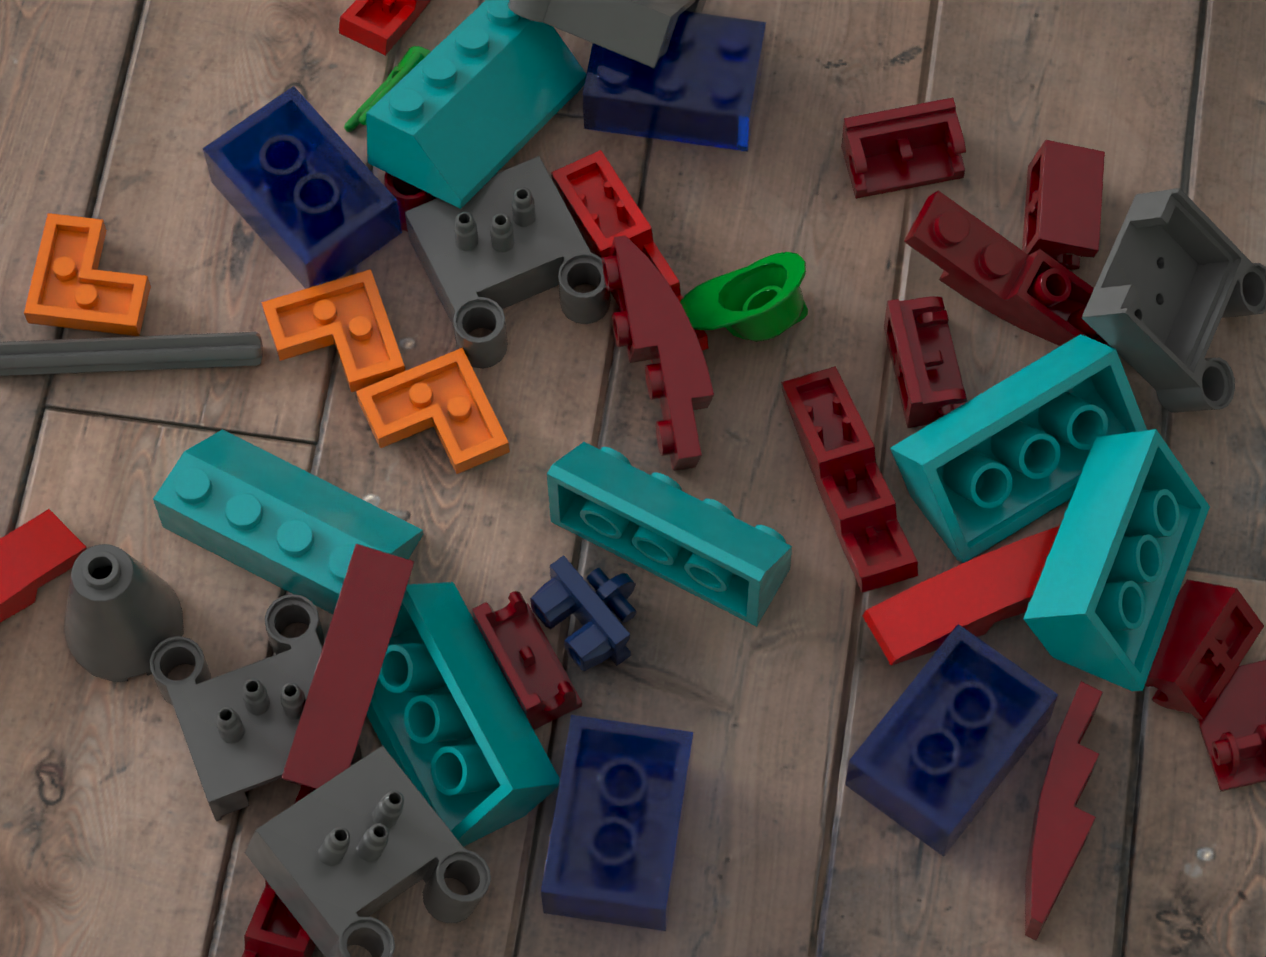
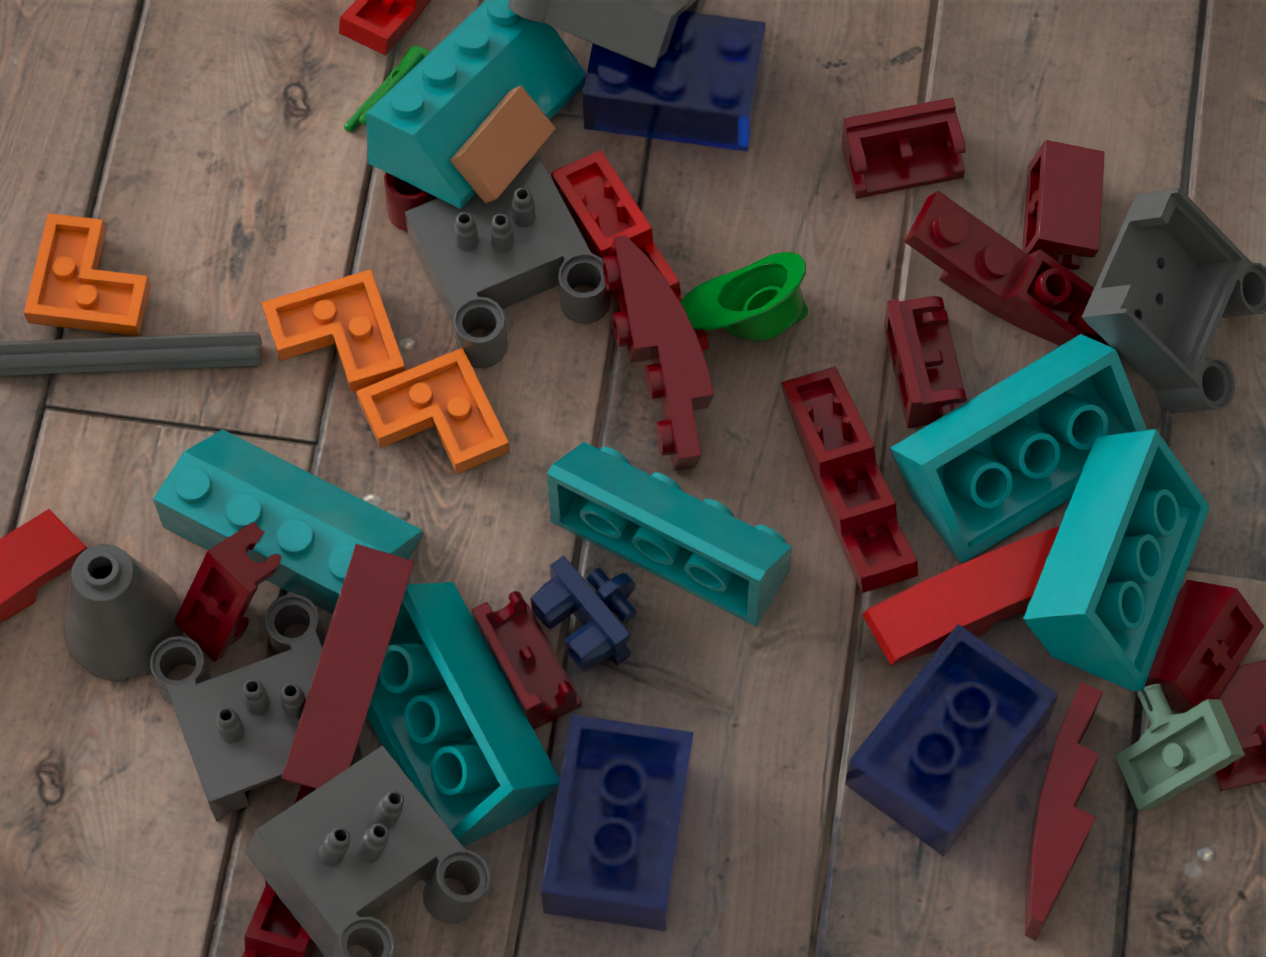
(223, 592): none -> dark red hinge
(303, 190): clear blue brick -> none
(502, 144): none -> nougat tile
(1176, 749): none -> sand green plate

